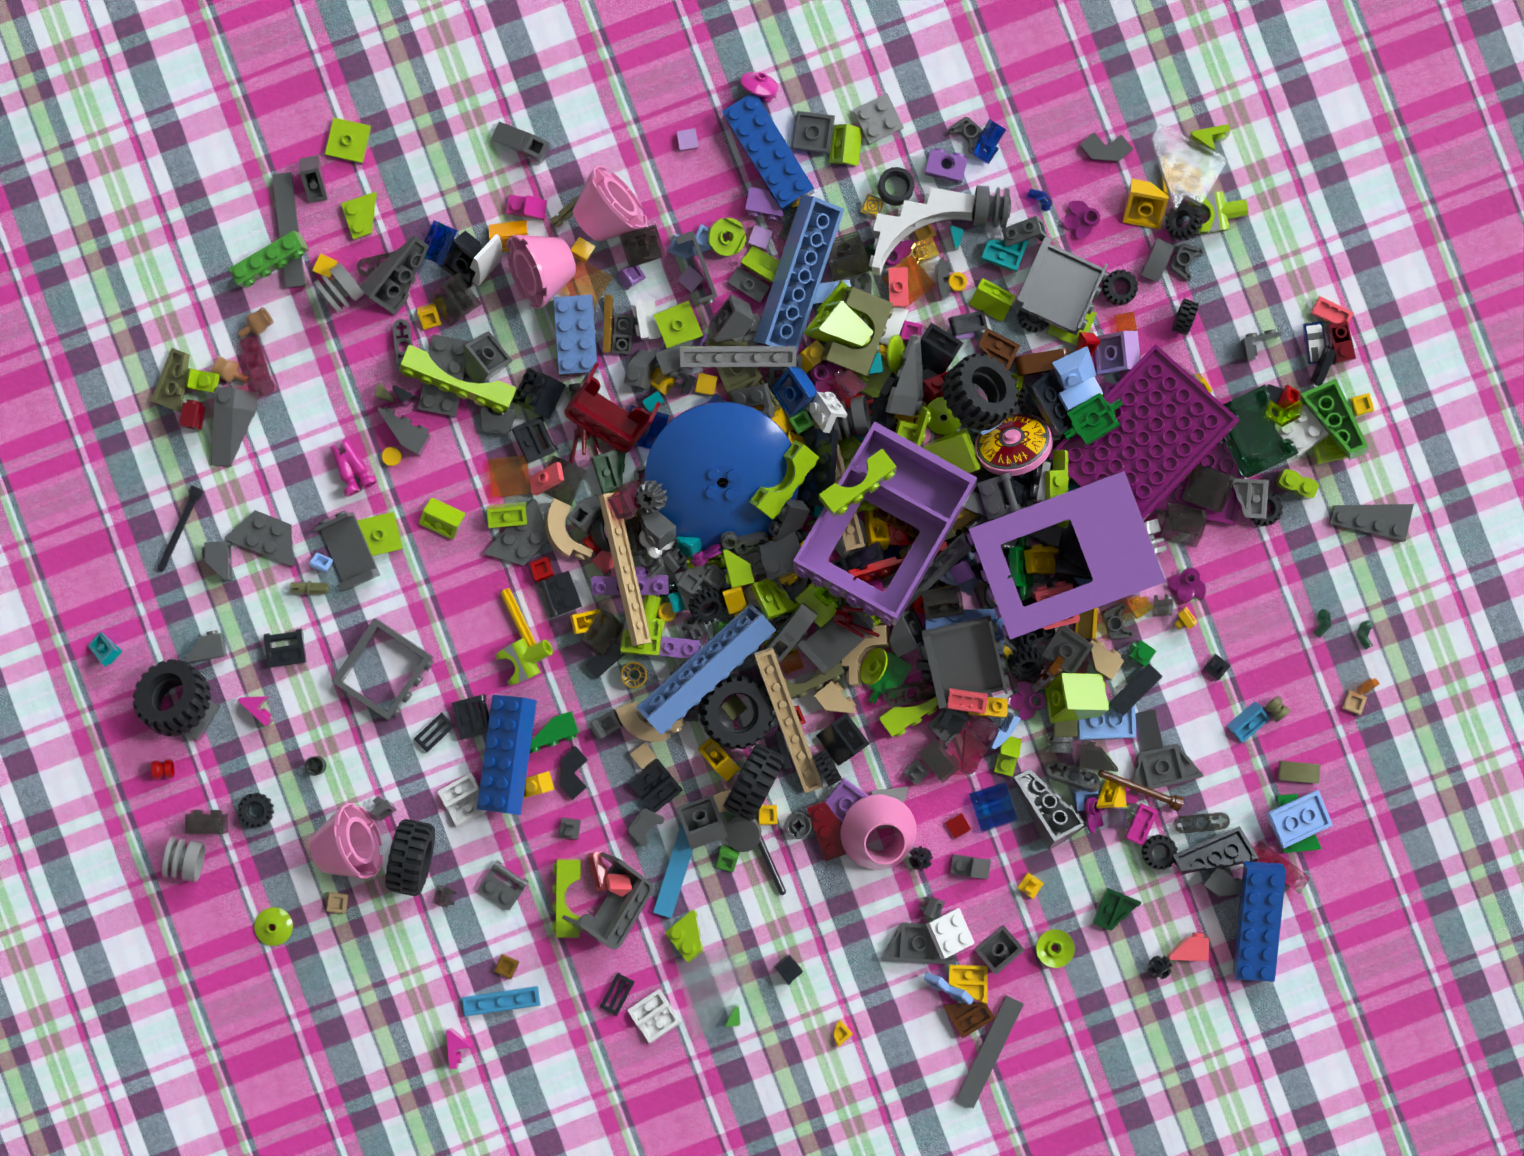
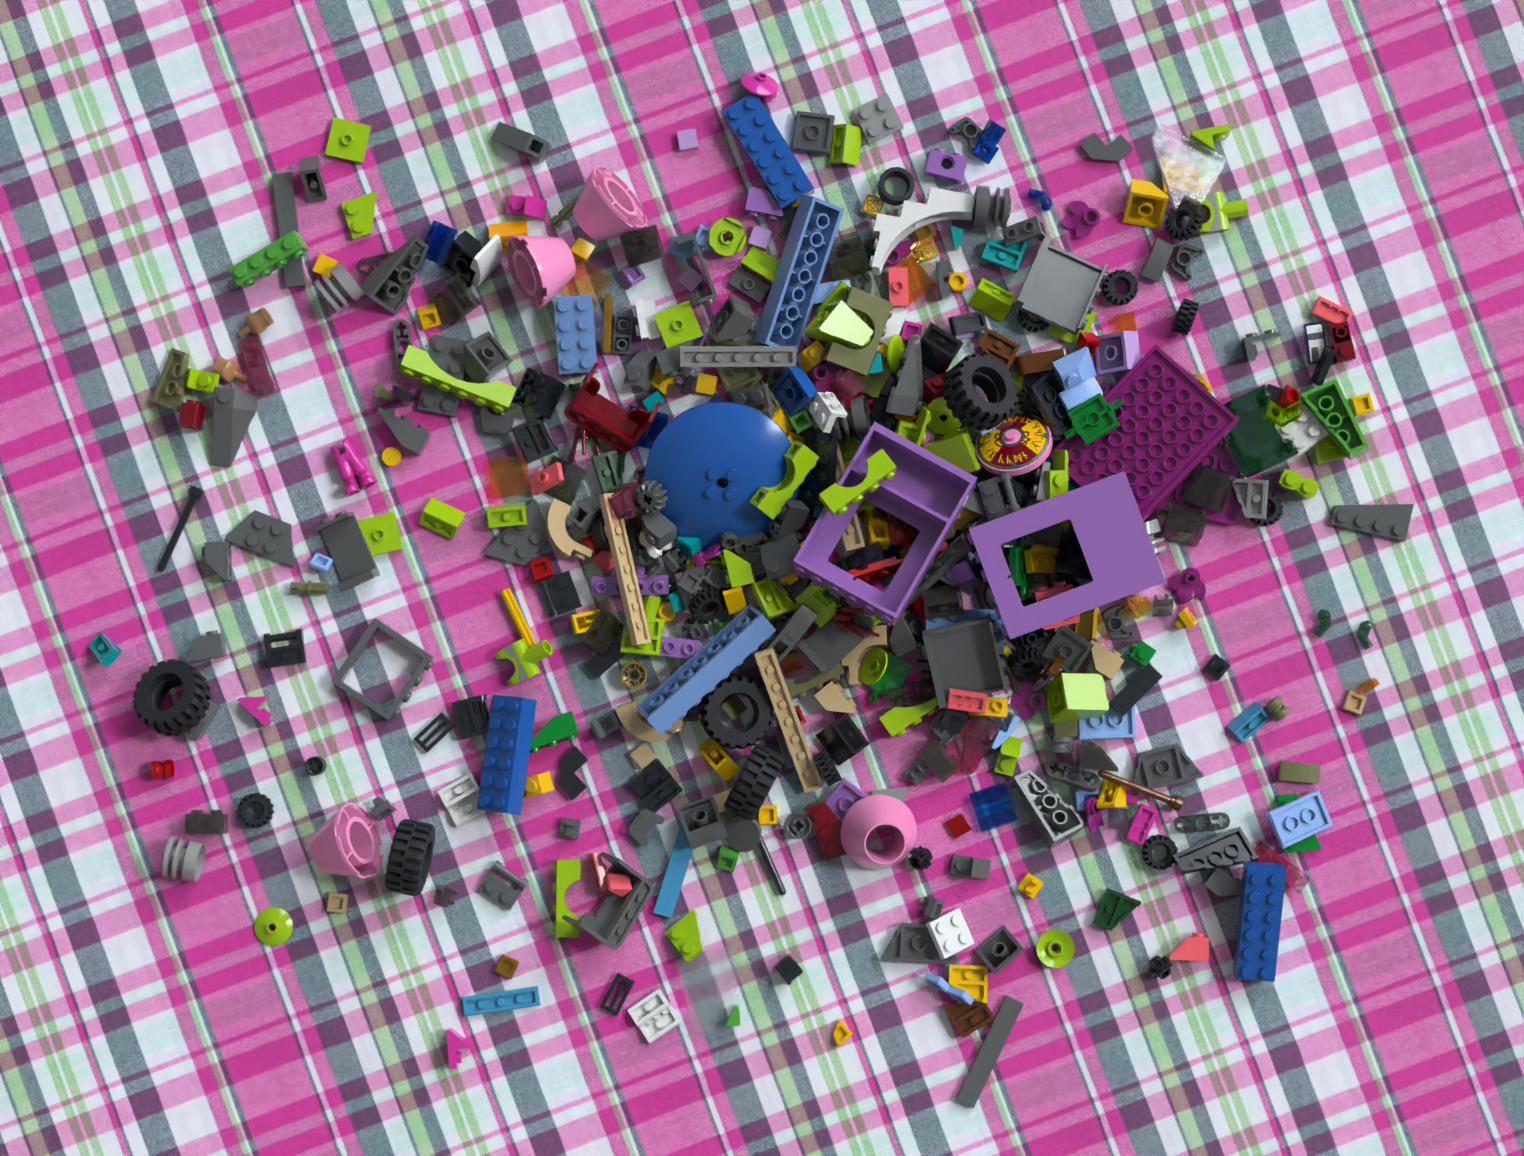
(1149, 729): dark grey slope -> none

